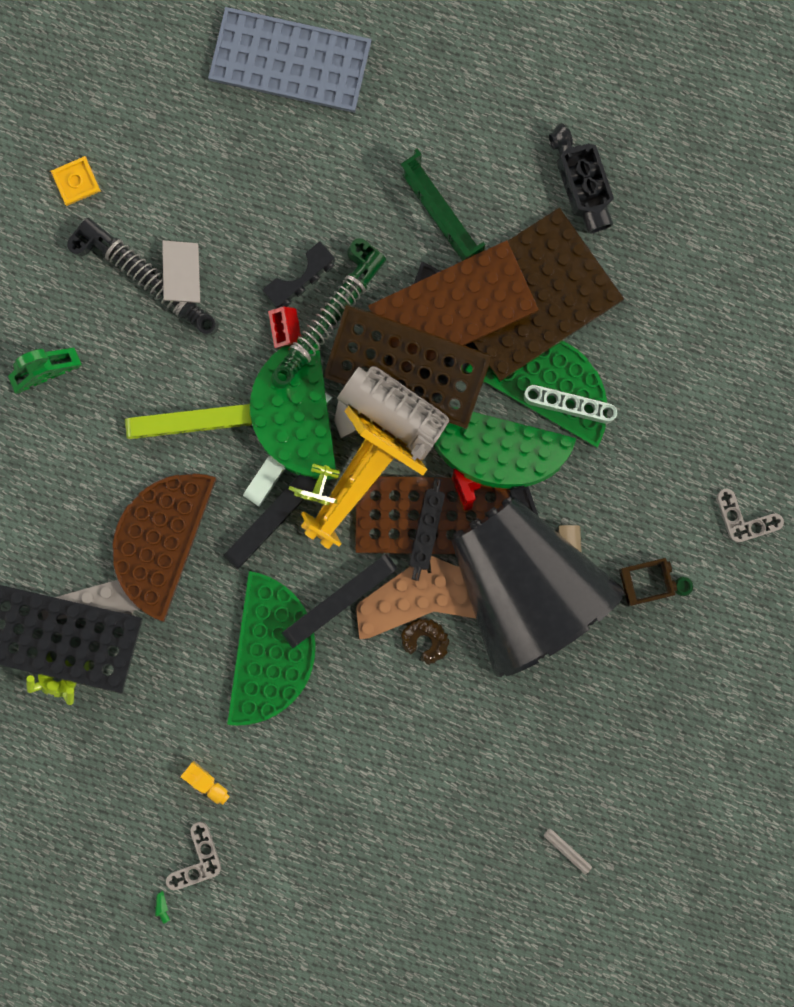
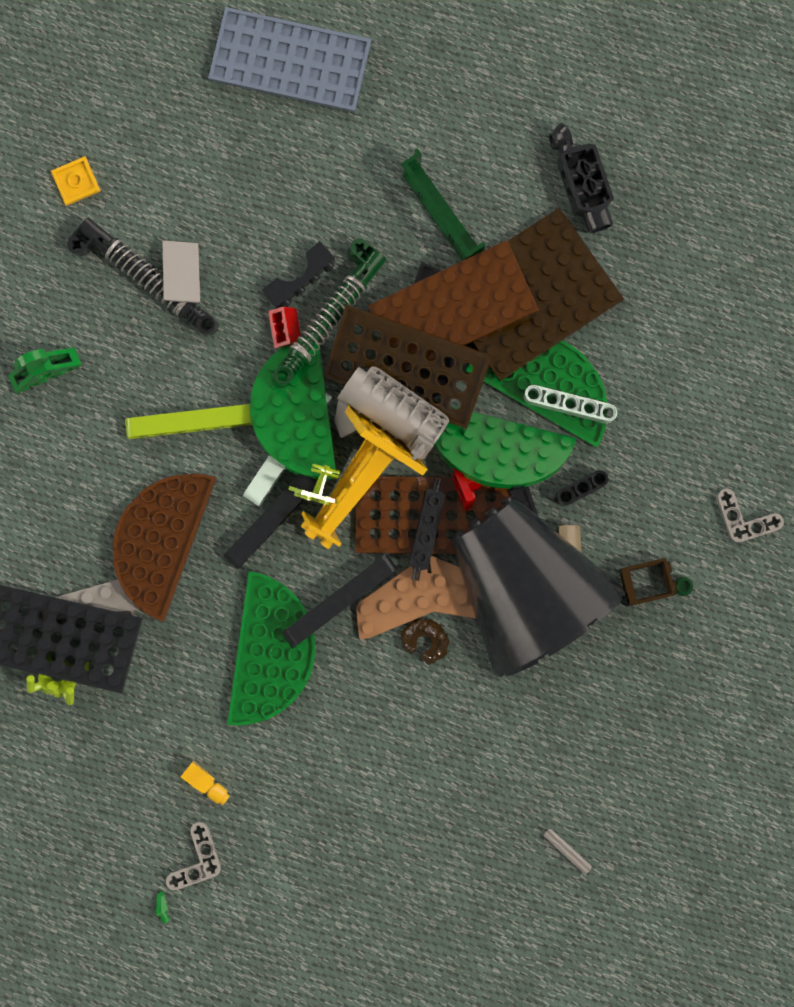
(588, 481): none -> black beam

